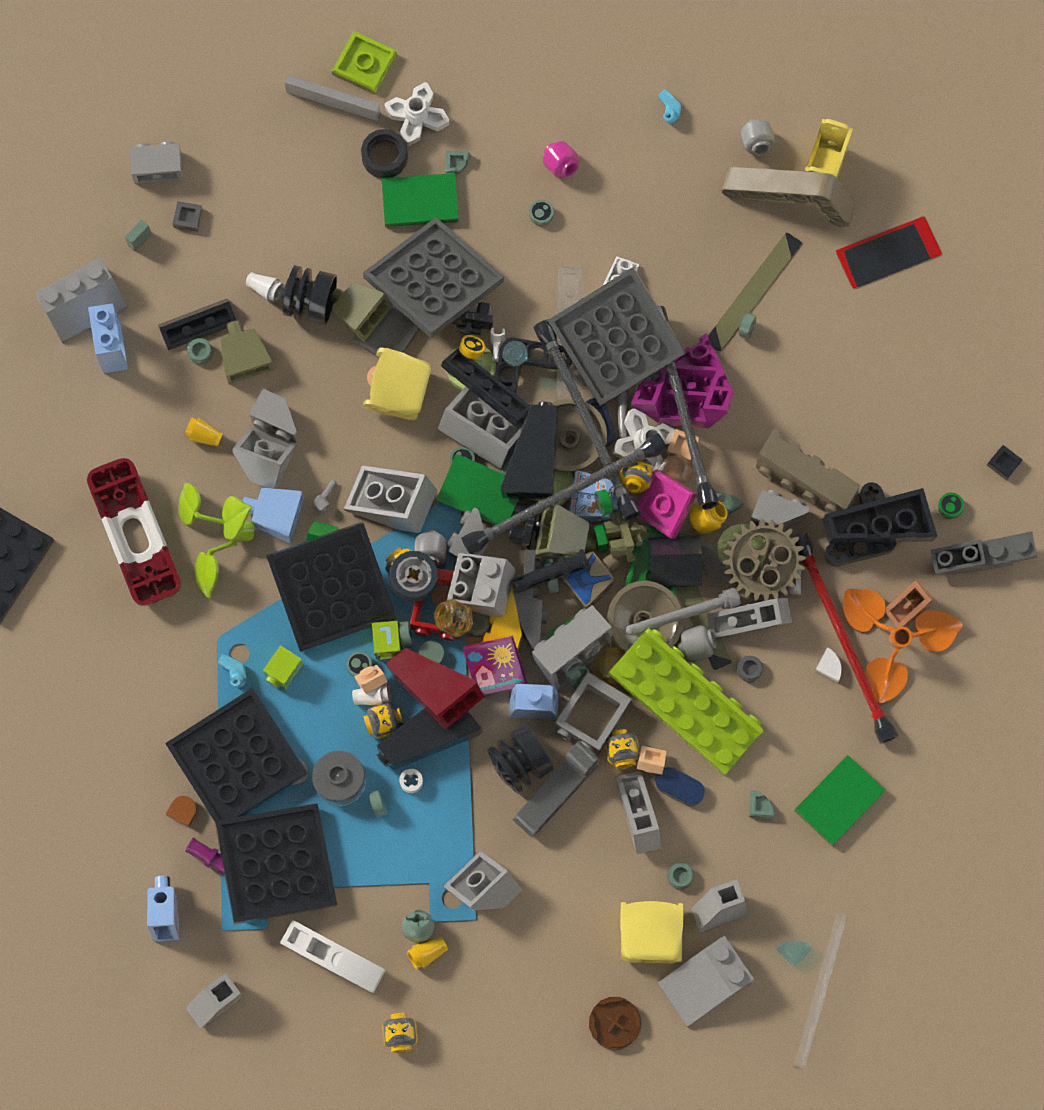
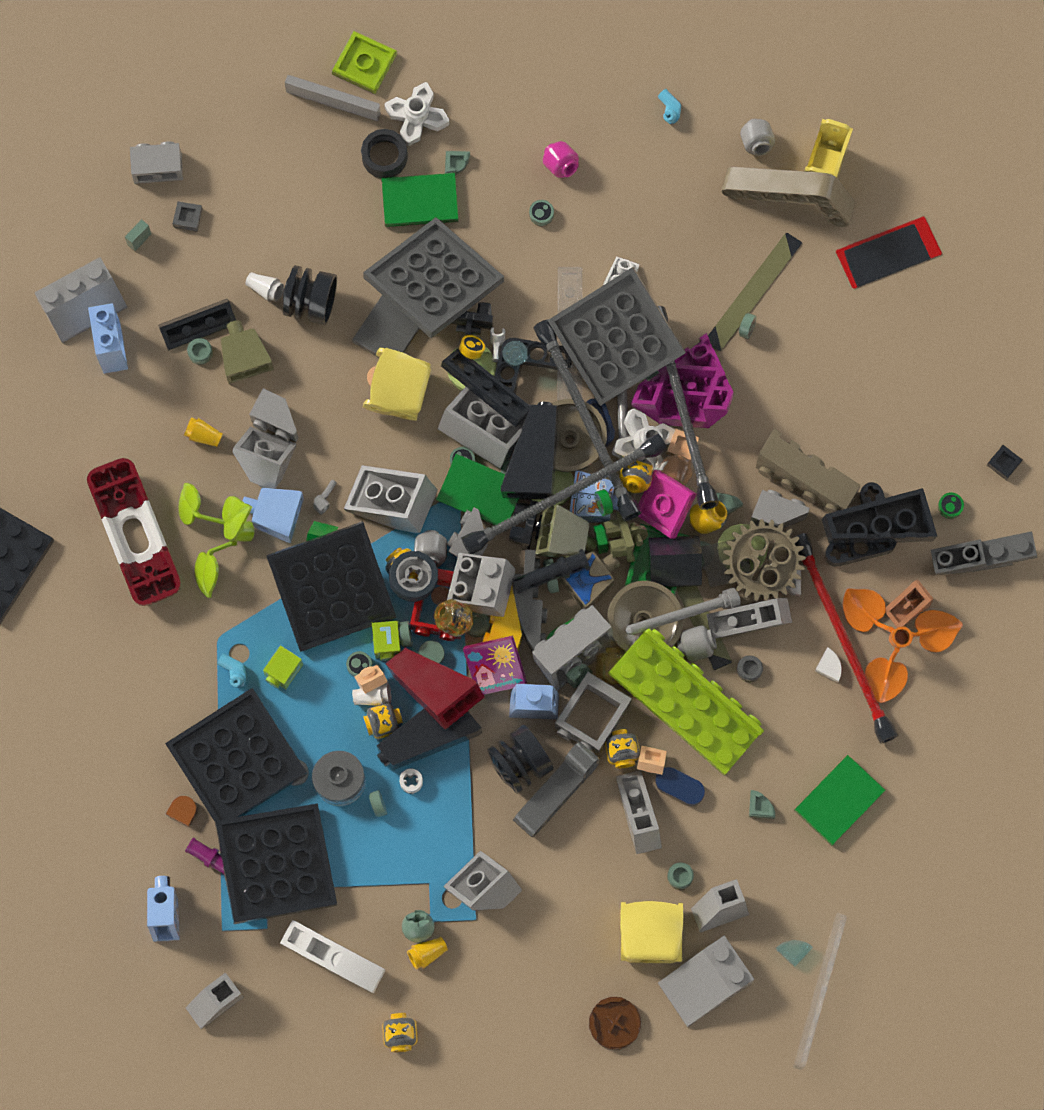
(360, 308): olive torso -> none

